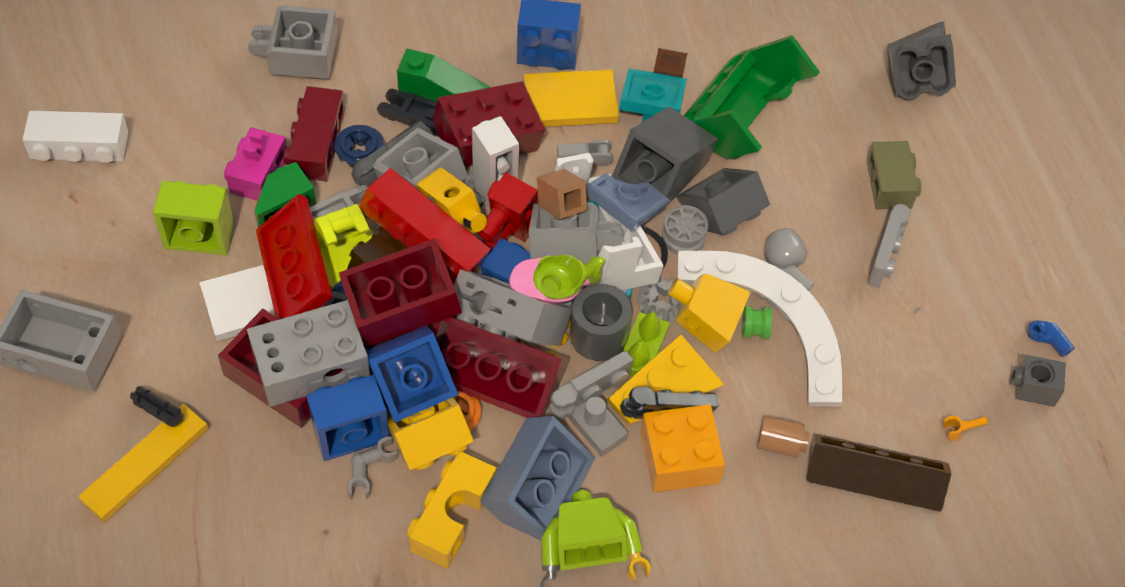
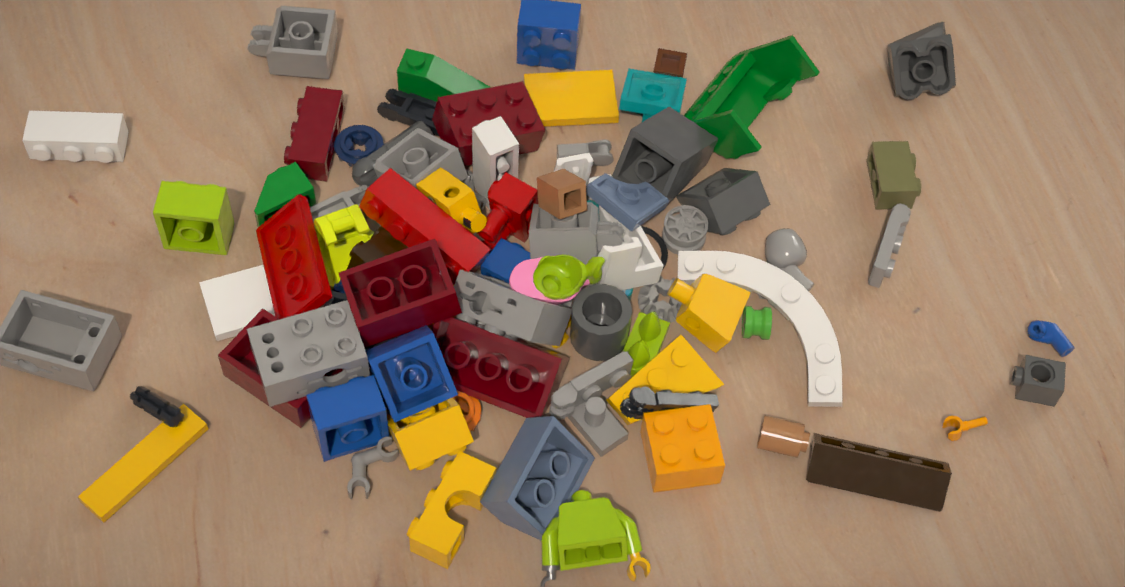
(255, 158): dark pink brick -> none

